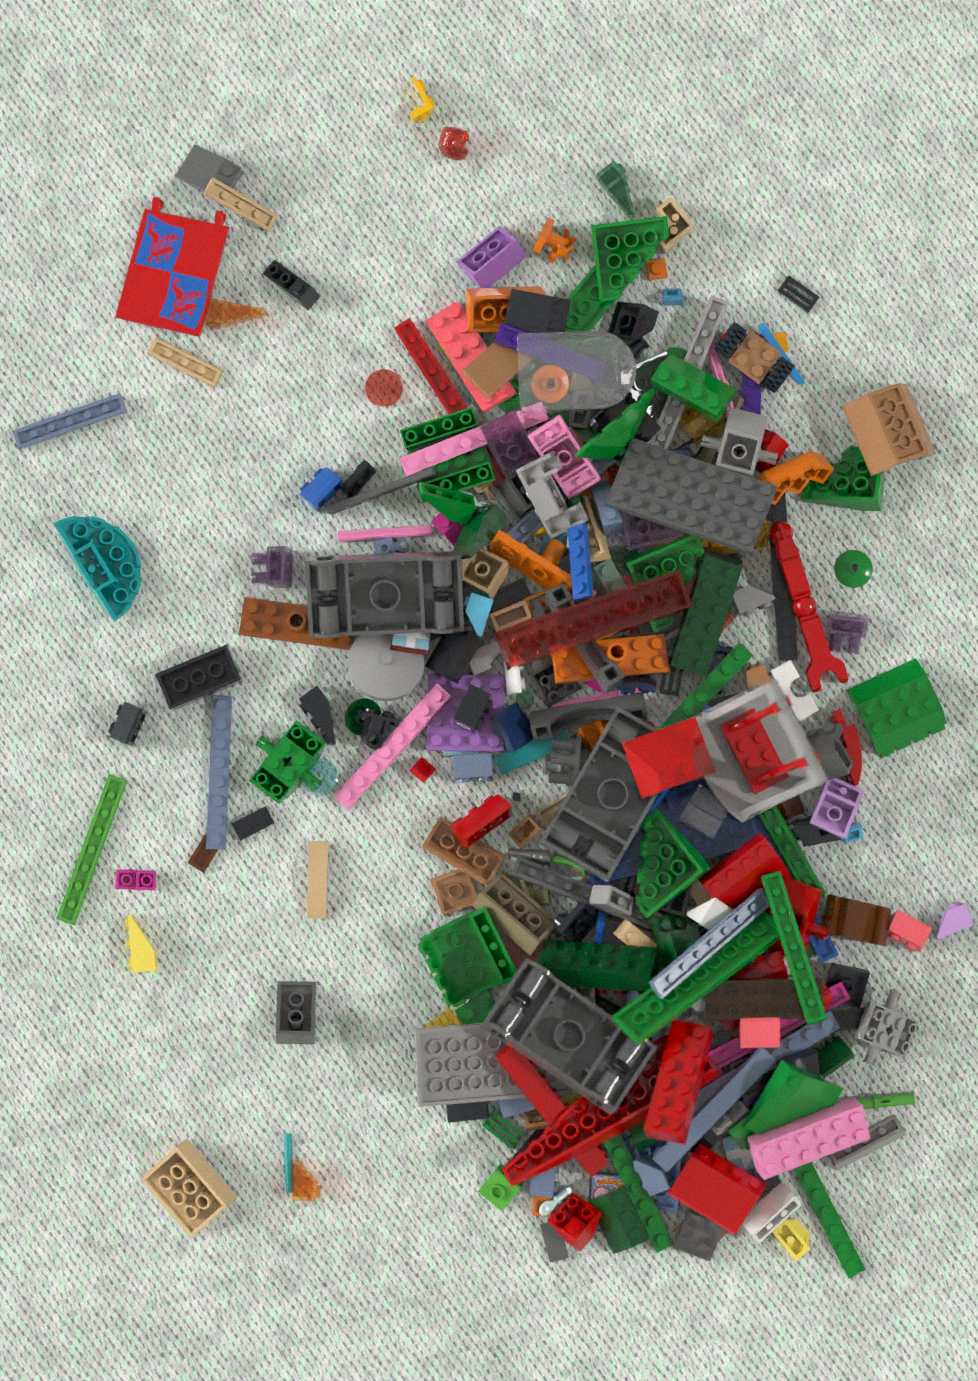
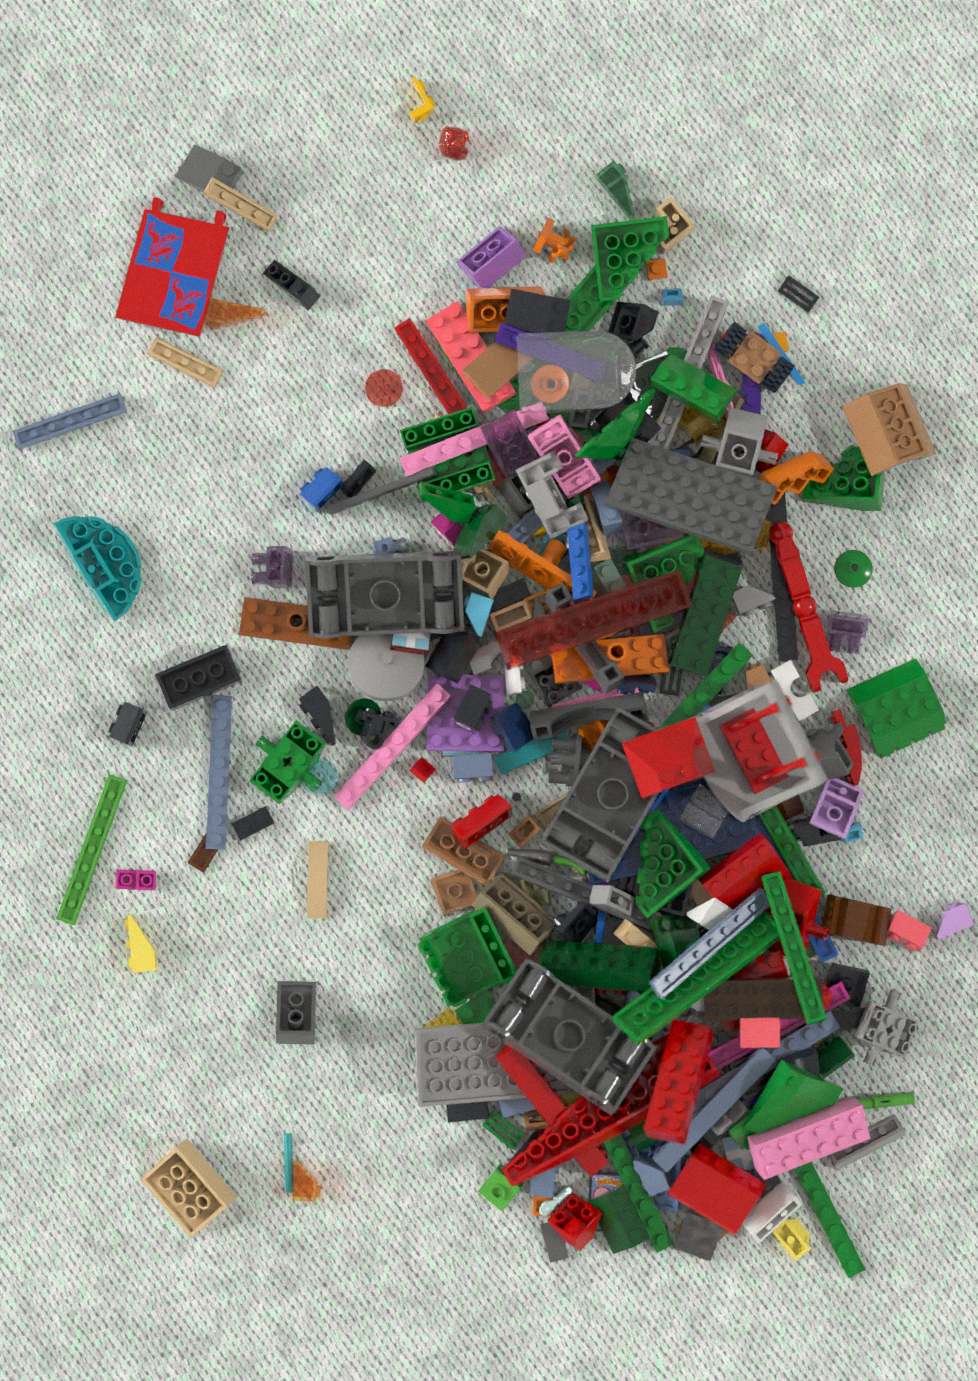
(383, 533): bright pink axle -> none

